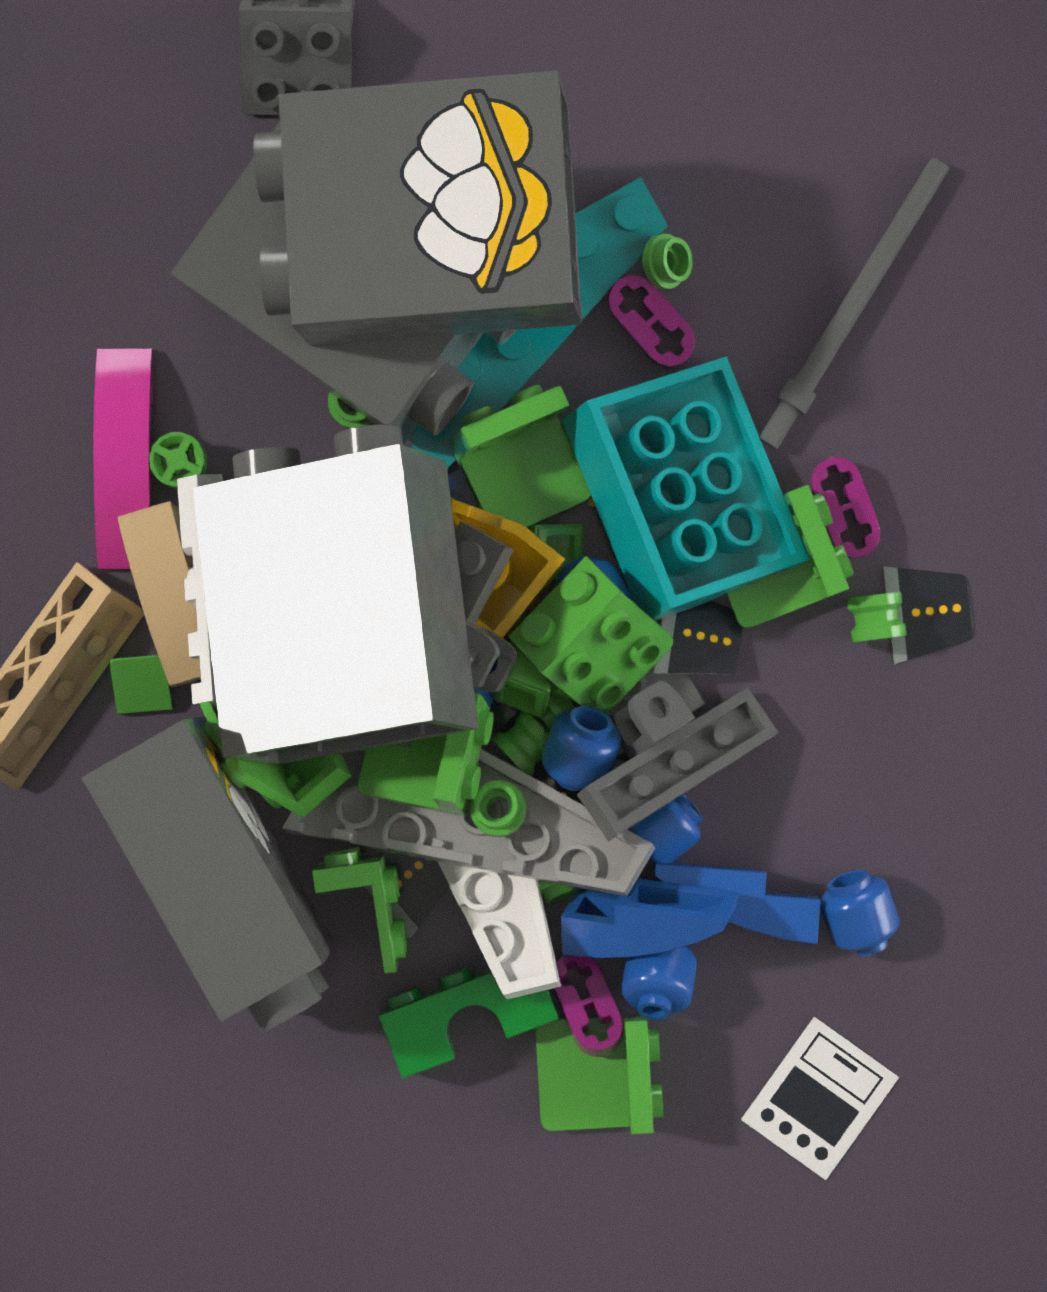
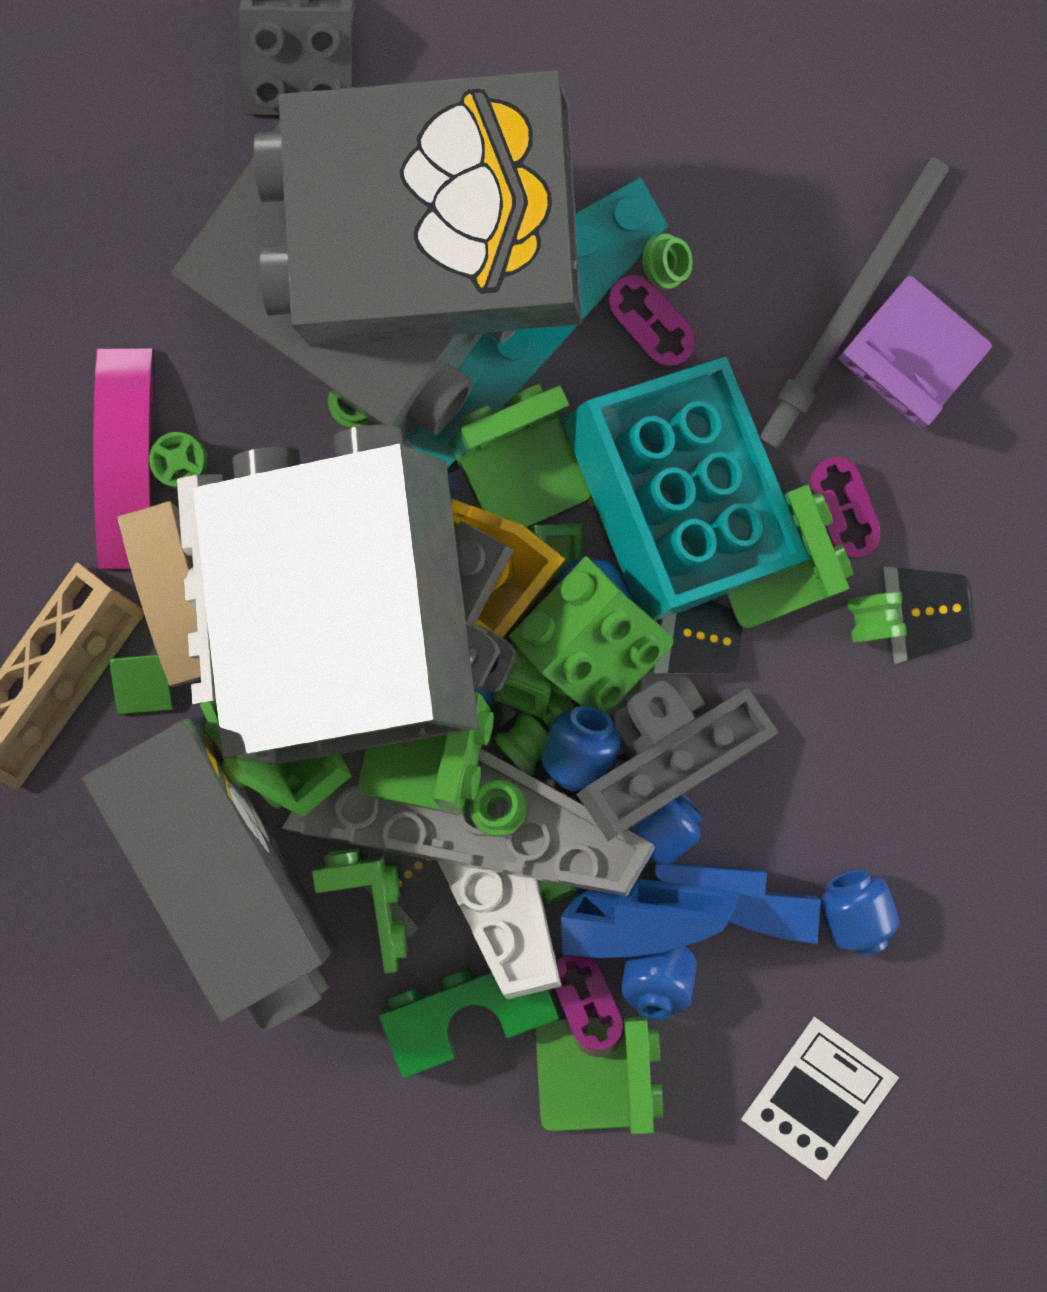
(915, 352): none -> medium lavender bracket

